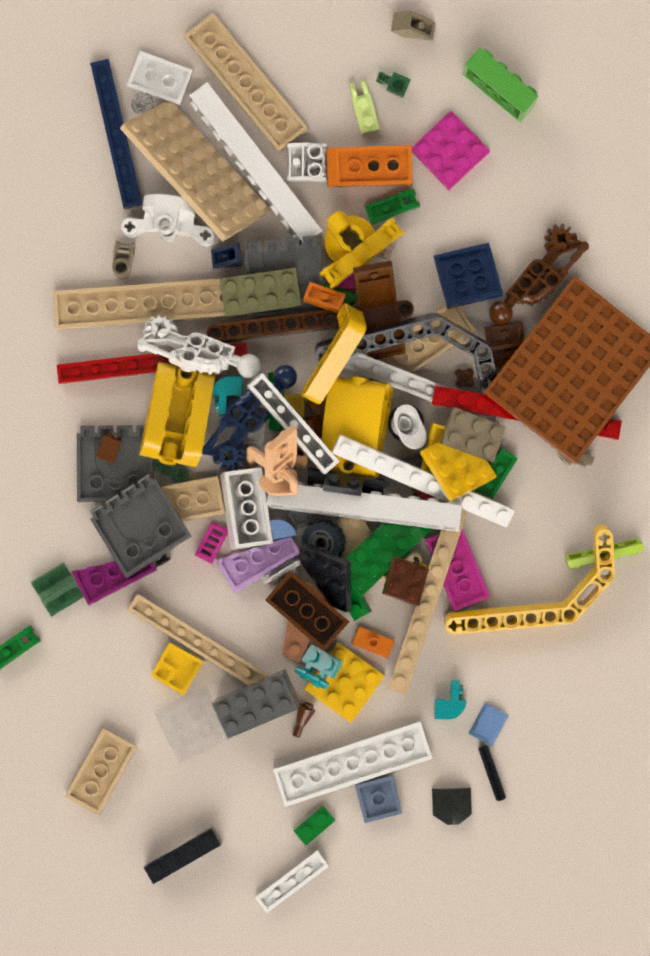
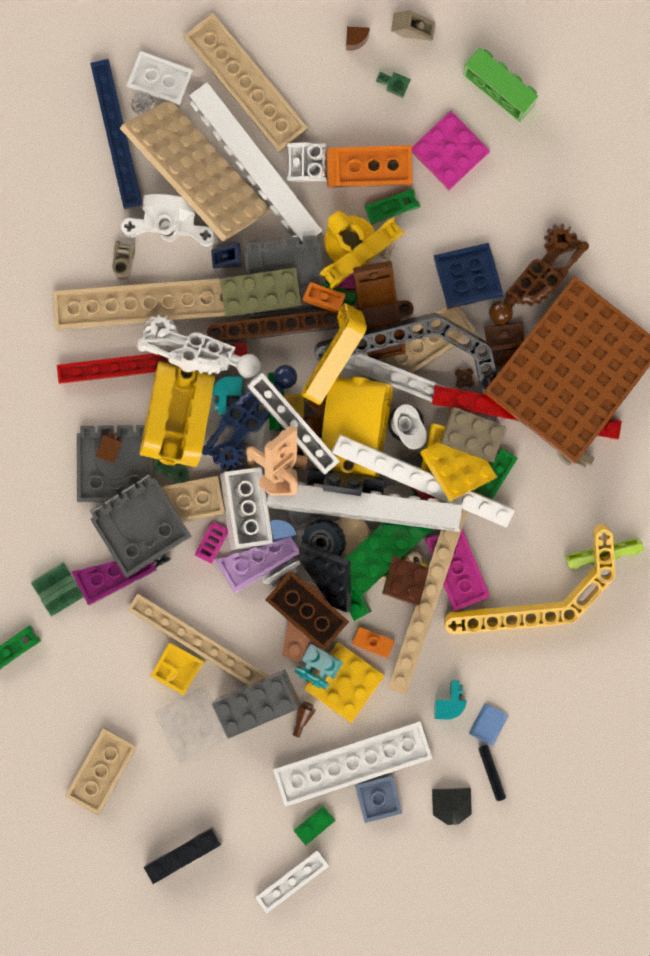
(356, 37): none -> reddish brown brick
(364, 109): yellowish green hinge -> none

